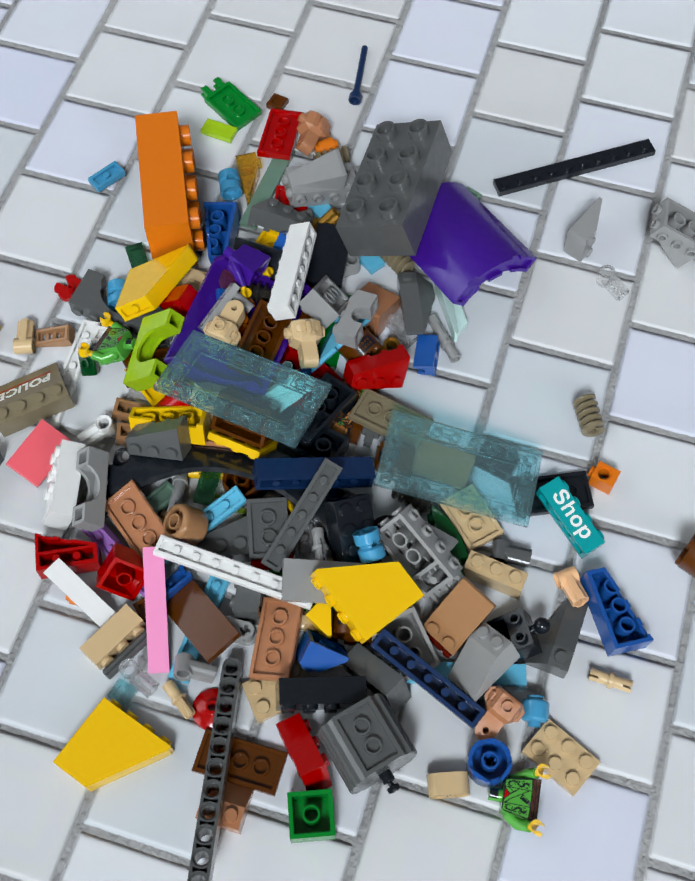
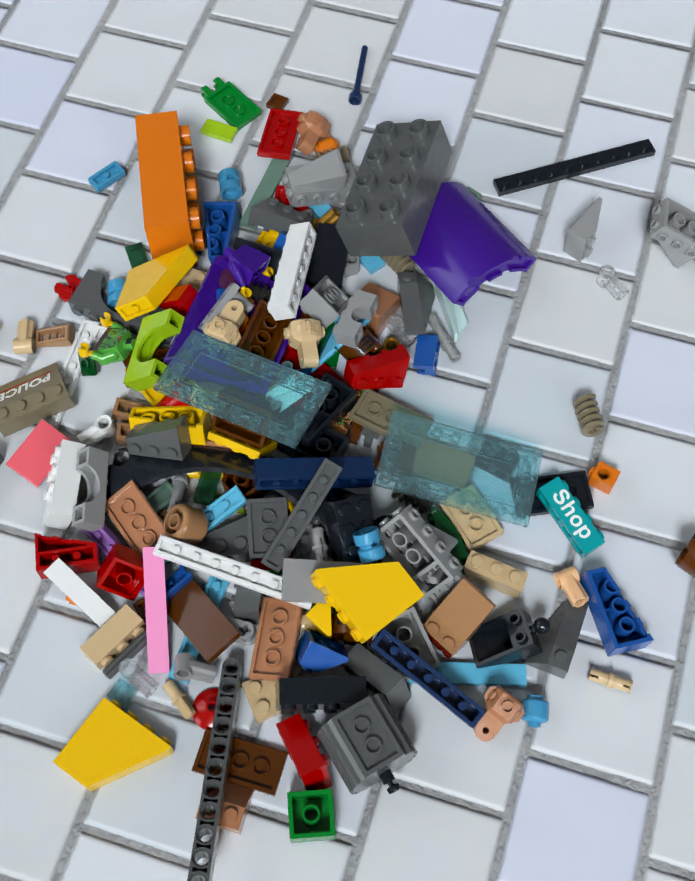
(248, 168): clear yellow slope -> none
(448, 785): tan beam -> none
(480, 754): blue brick -> none
(482, 661): light grey slope -> none
(507, 553): dark grey piece -> none
(521, 798): torso -> none
(567, 759): tan plate -> none

